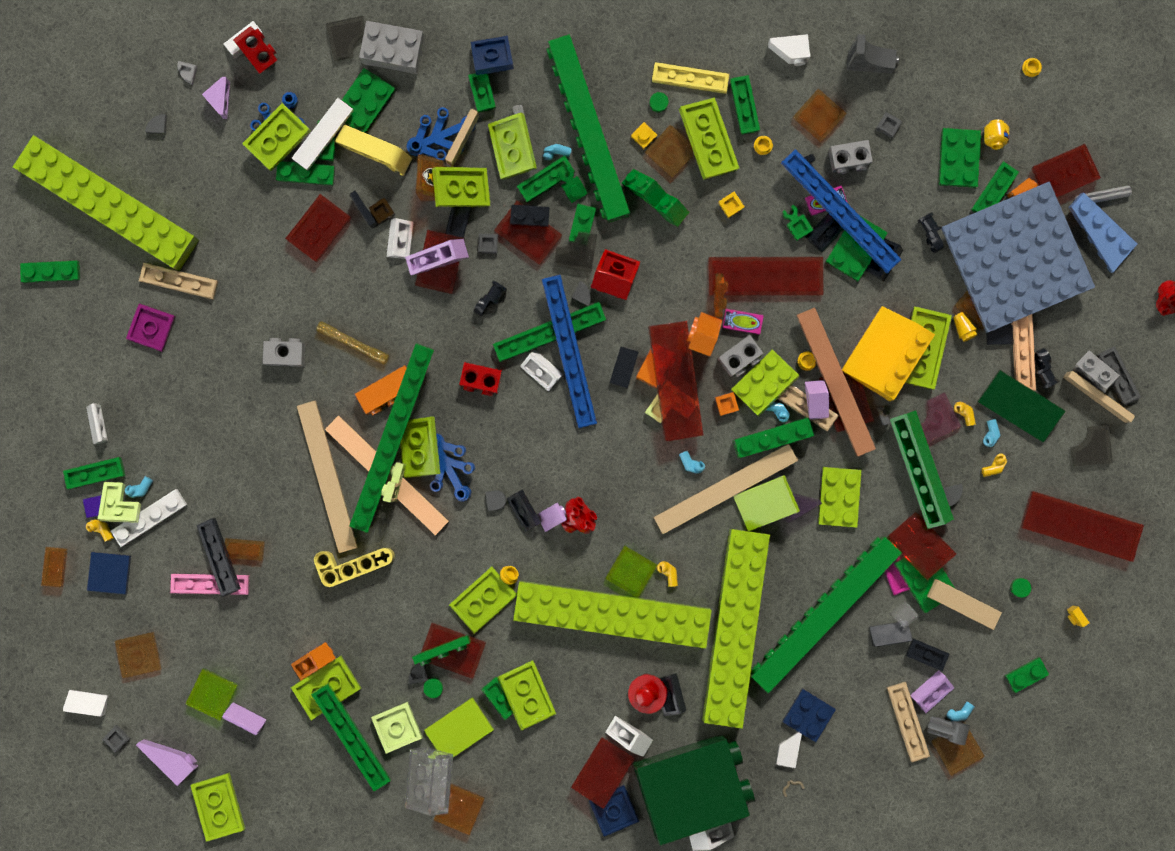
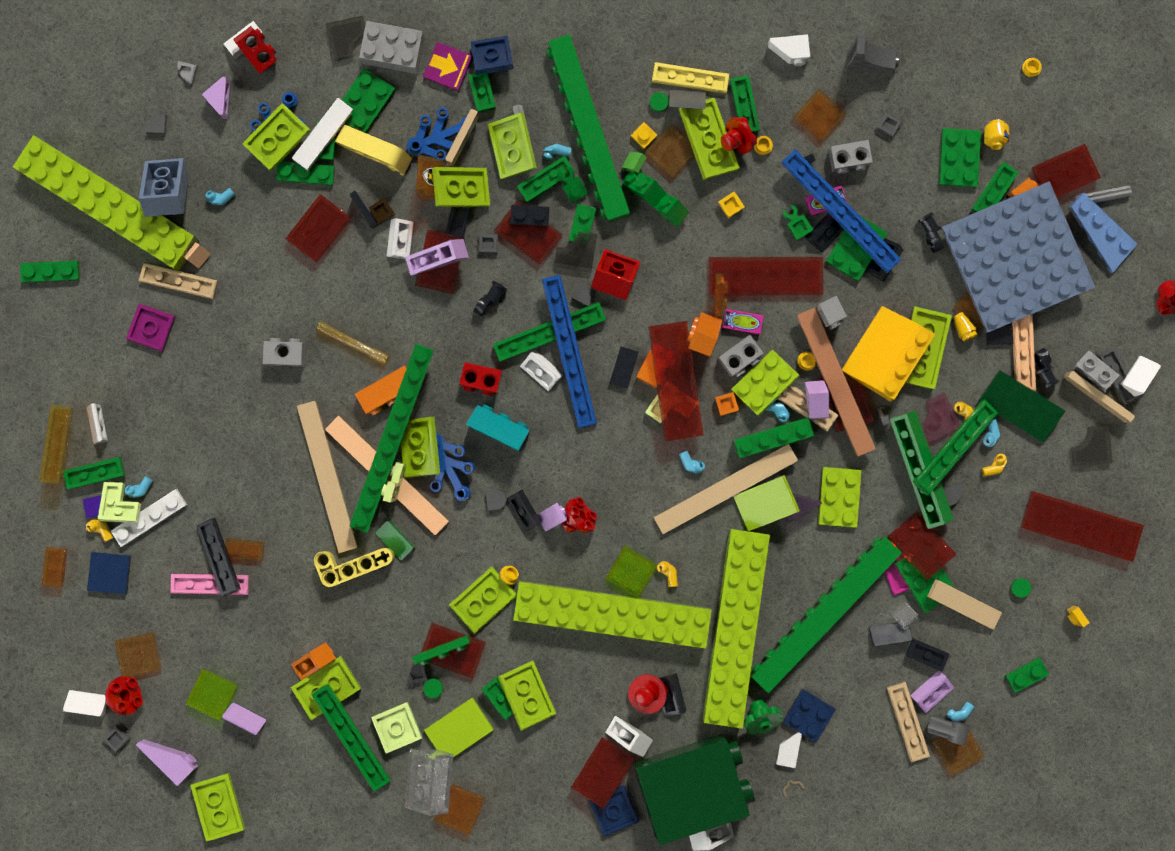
(55, 444): none -> clear yellow brick
(123, 695): none -> red plate
(163, 187): none -> sand blue brick
(197, 255): none -> light nougat tile
(219, 199): none -> medium azure arm
(395, 540): none -> green slope
(447, 66): none -> magenta tile
(498, 427): none -> teal slope
(634, 162): none -> bright green tile
(687, 98): none -> dark grey sticker
(738, 136): none -> red plate
(762, 718): none -> green plant
(831, 313): none -> light grey brick
(955, 447): none -> green tile
(1140, 376): none -> white slope

